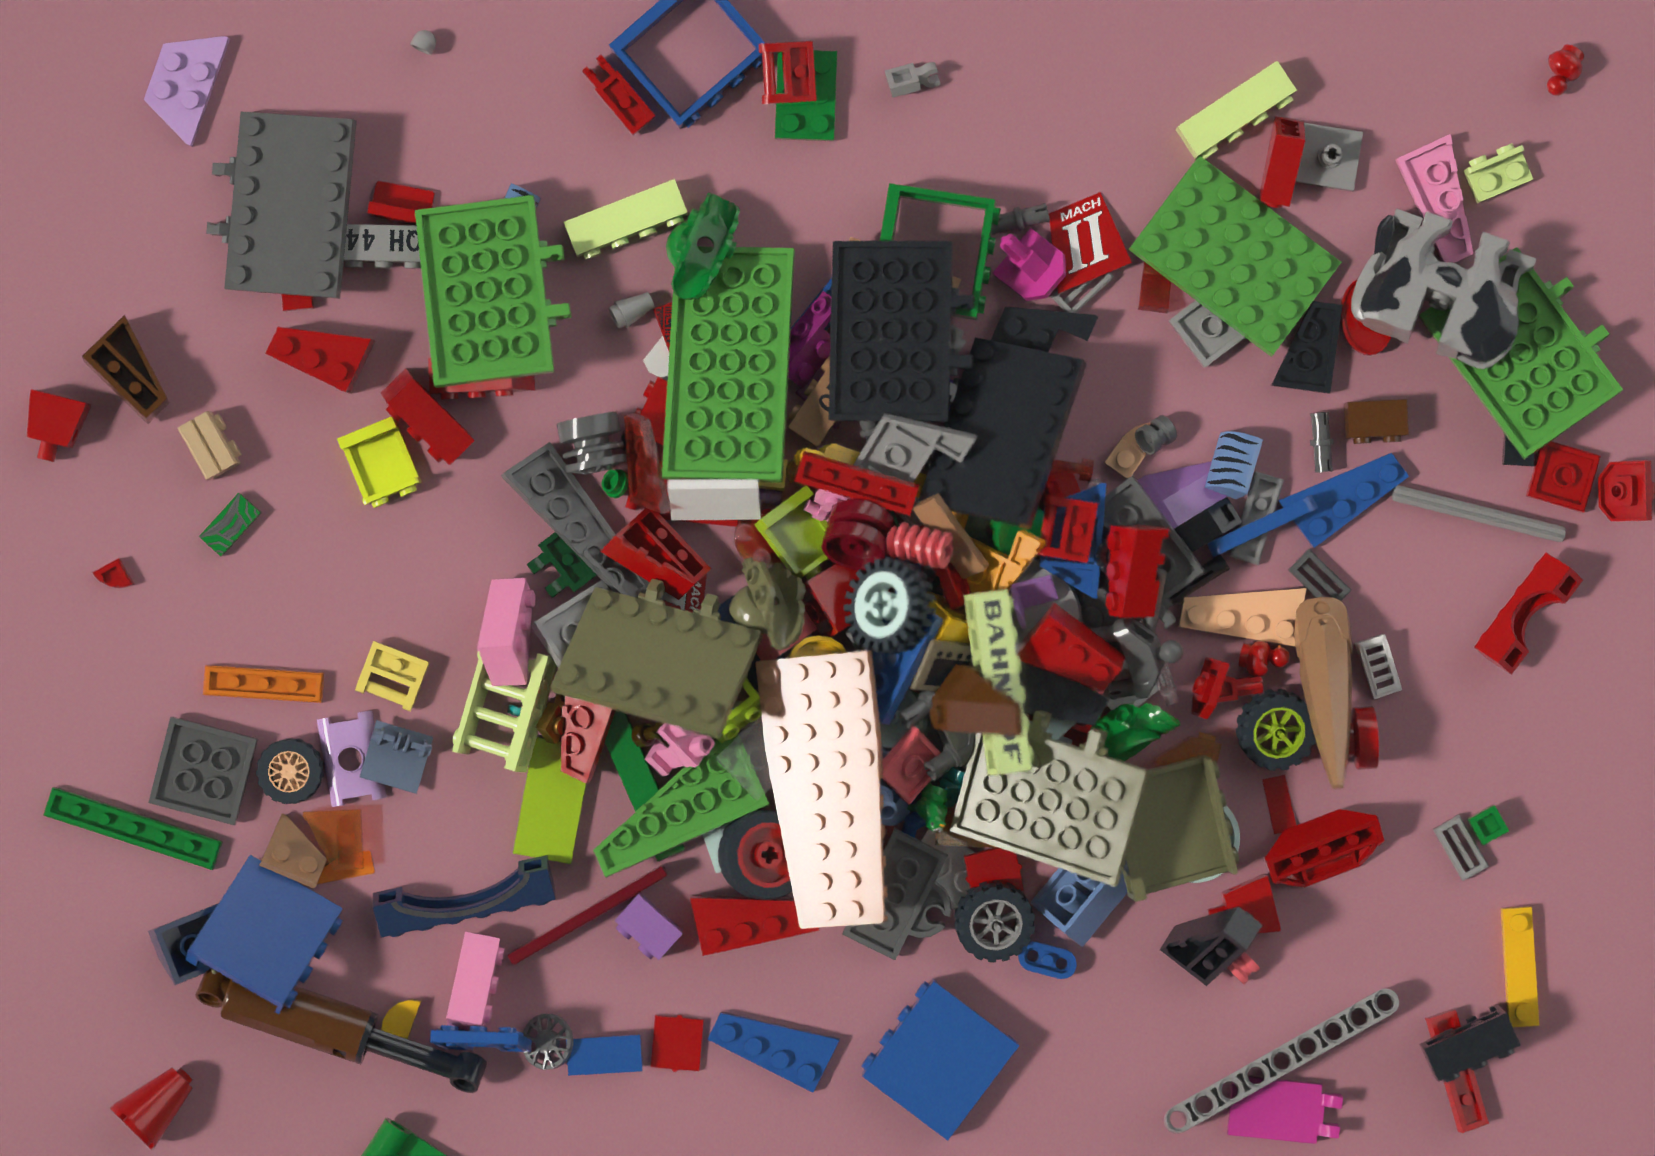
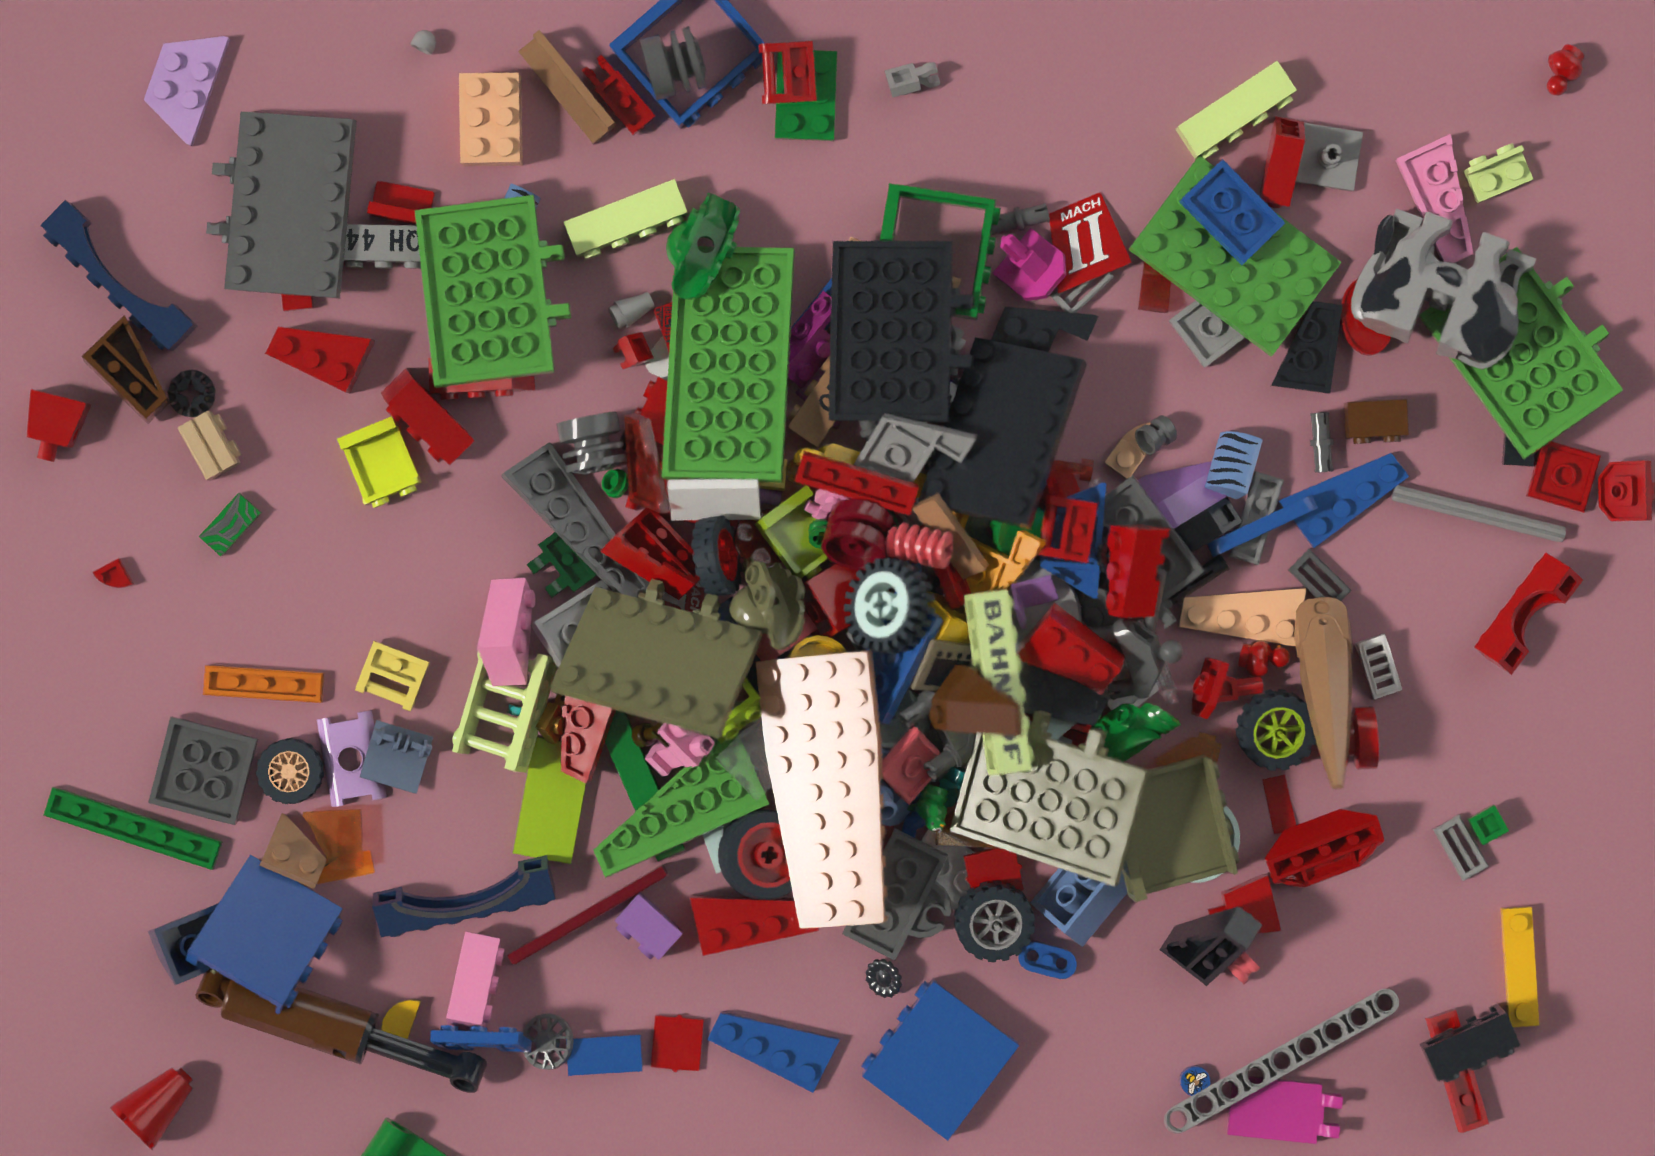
(70, 230): none -> dark blue arch
(201, 383): none -> black gear
(490, 119): none -> light nougat brick
(567, 87): none -> medium nougat fence
(634, 349): none -> red tile
(673, 63): none -> dark grey wheel
(716, 556): none -> black wheel
(814, 529): none -> green bush
(883, 978): none -> black piece
(1194, 1079): none -> tile
(1232, 212): none -> blue plate

